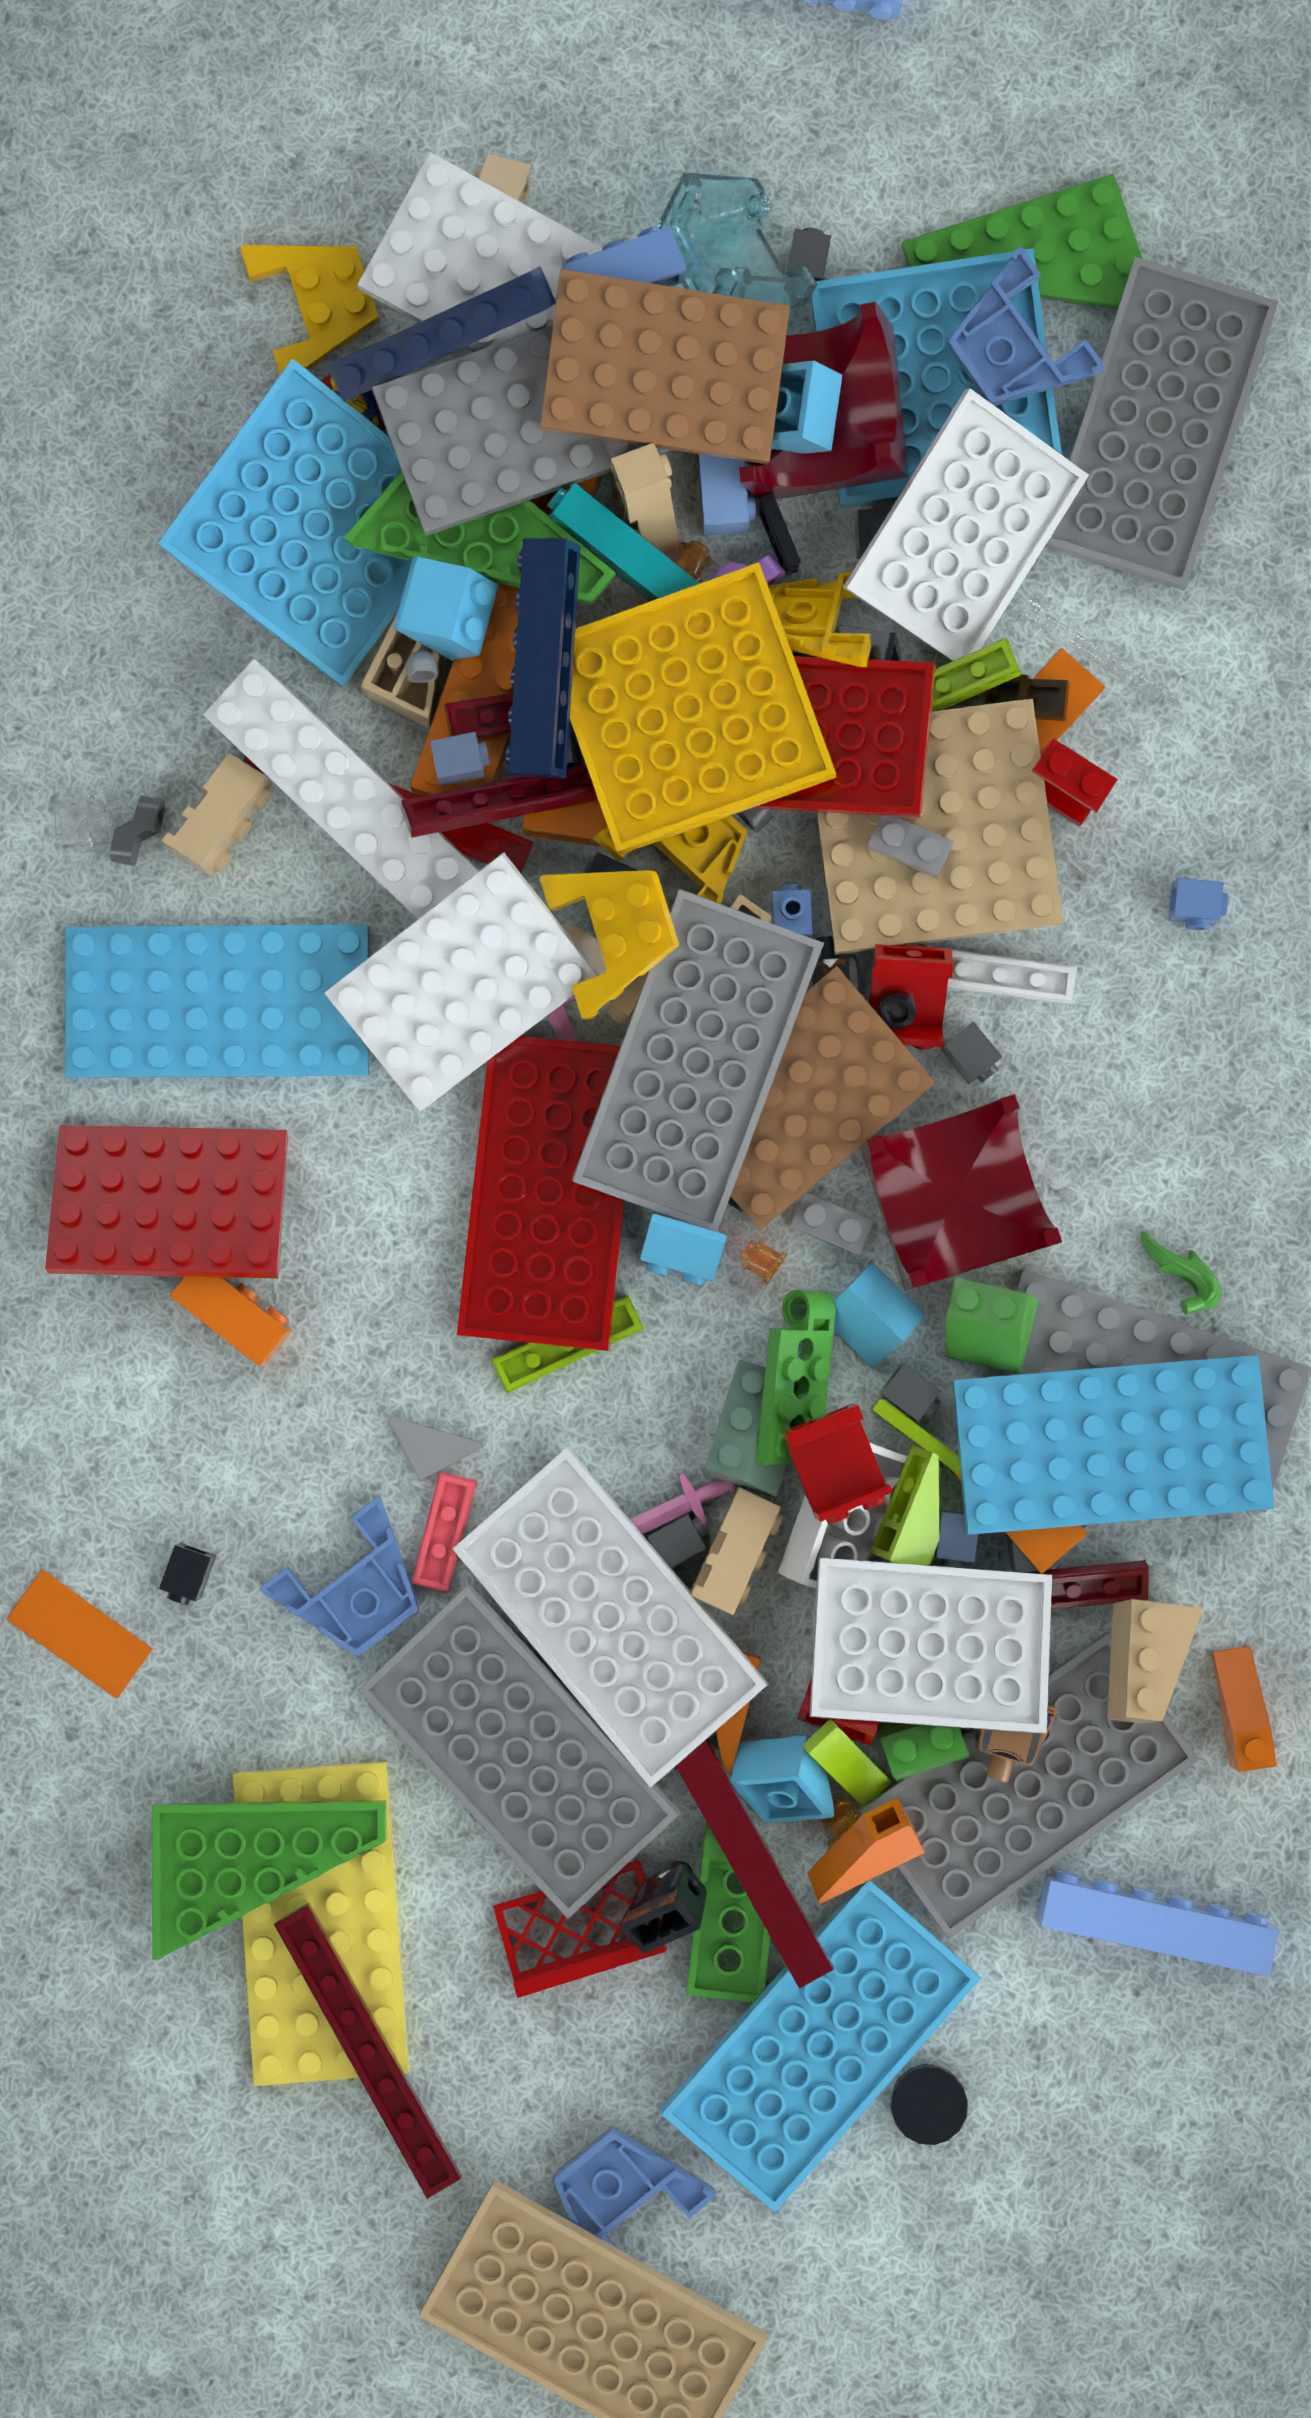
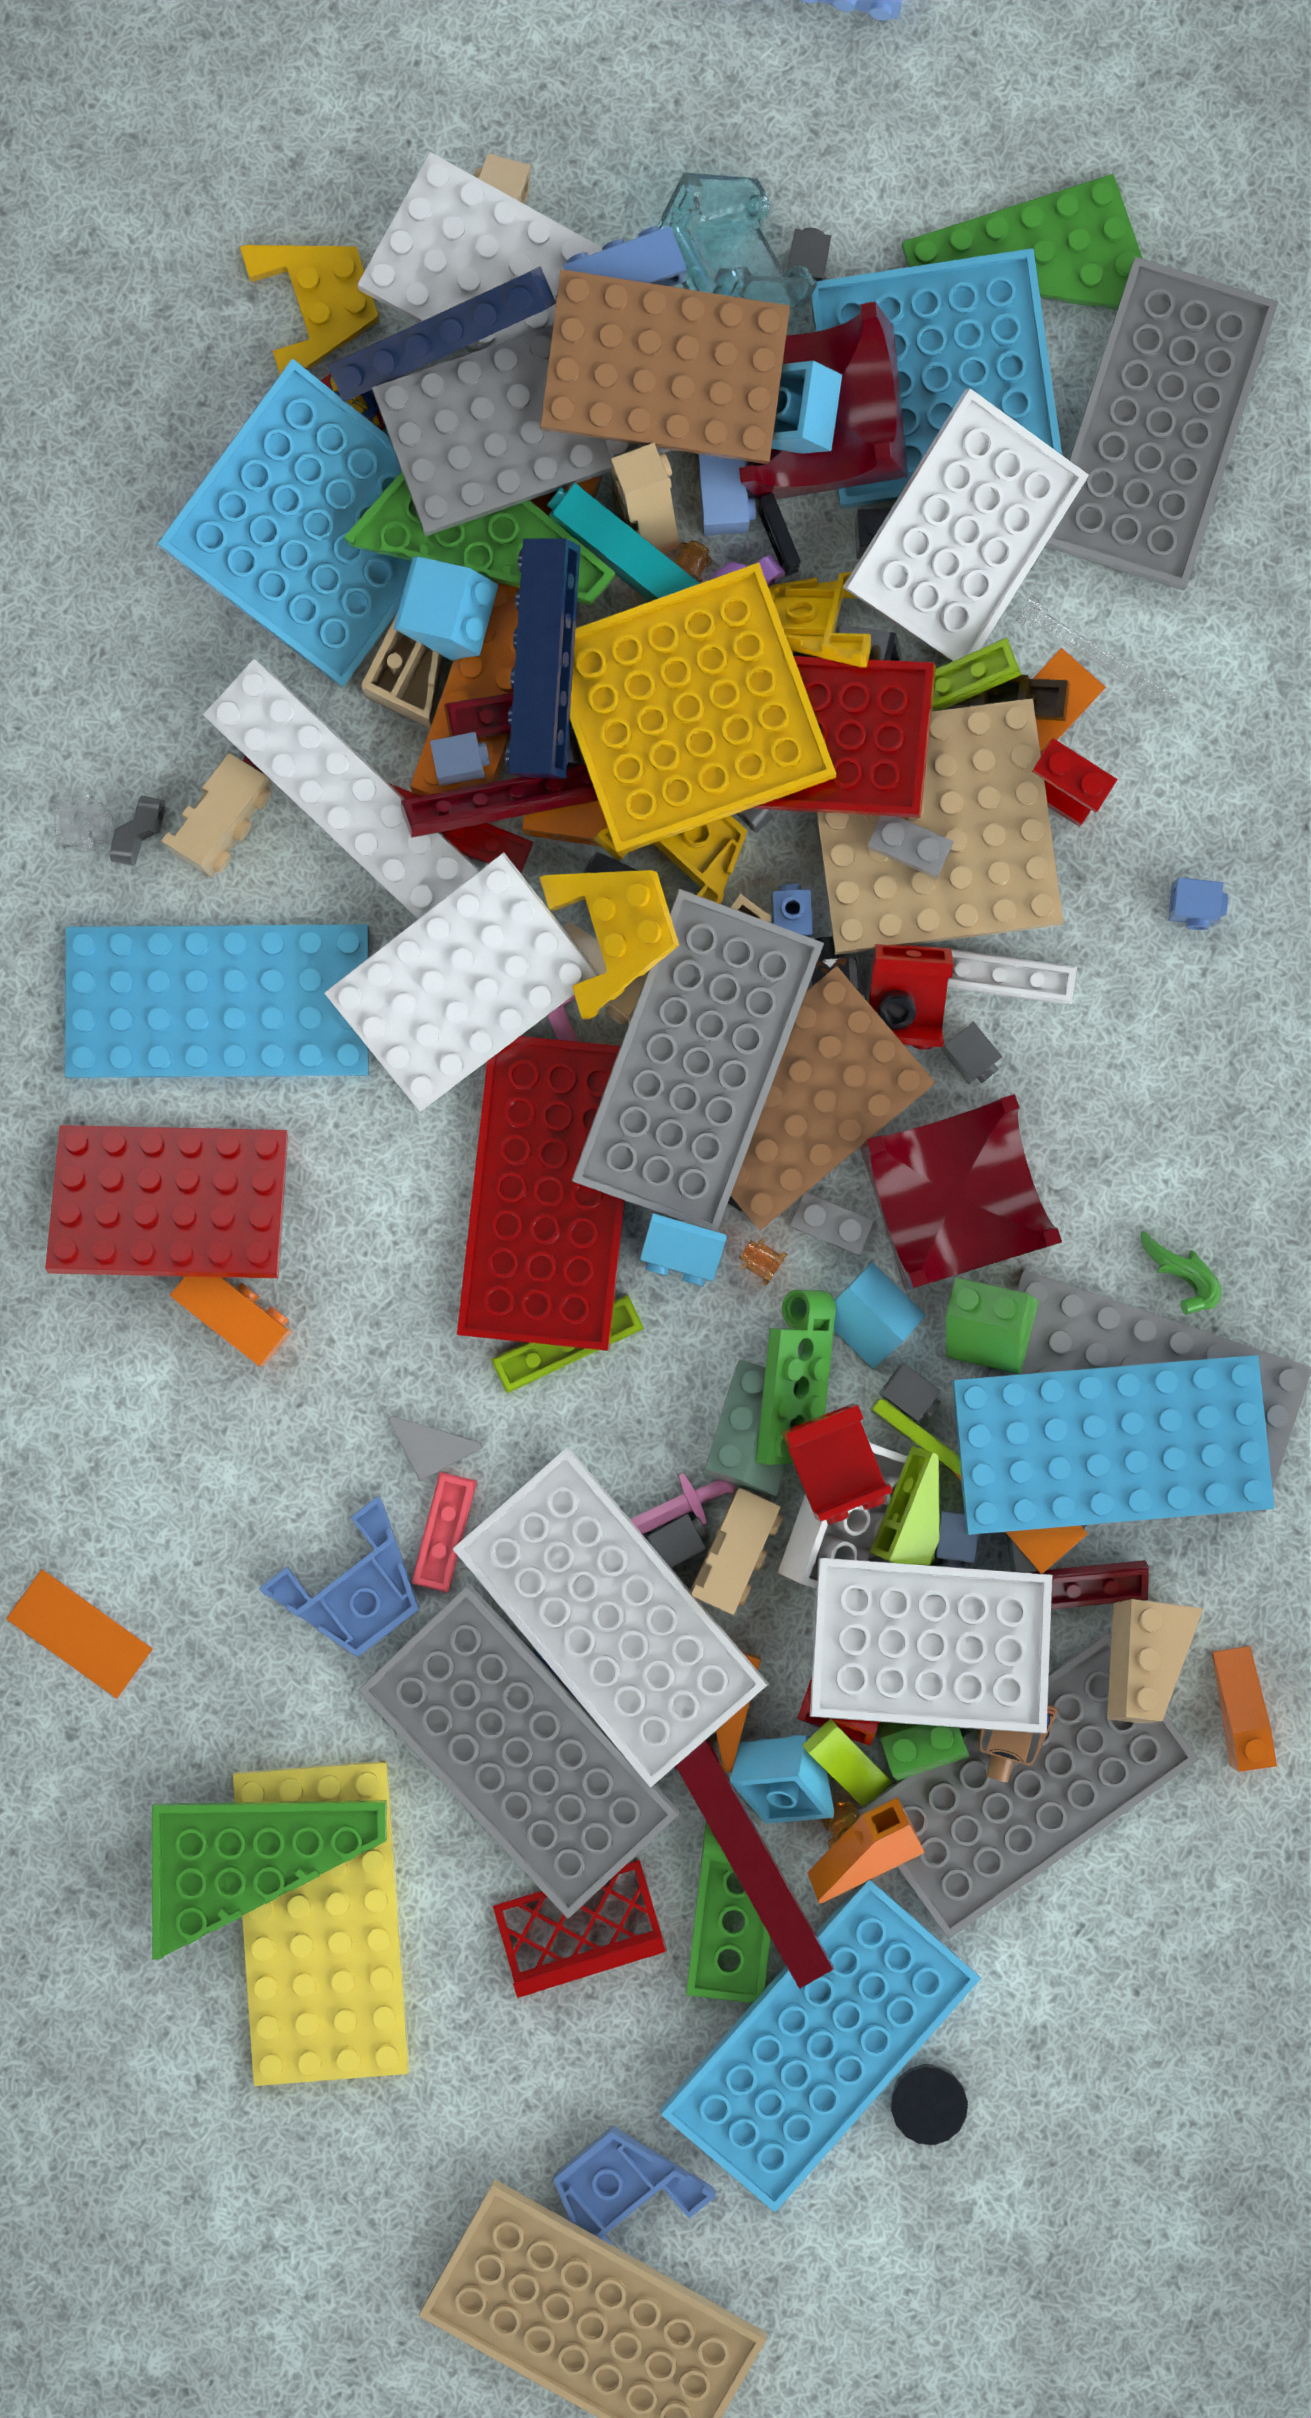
(187, 1573): black brick -> none
(368, 2050): dark red tile -> none
(421, 667): light grey hinge -> none
(665, 1908): black torso -> none
(1002, 350): medium blue wing -> none
(1157, 1924): light blue brick -> none

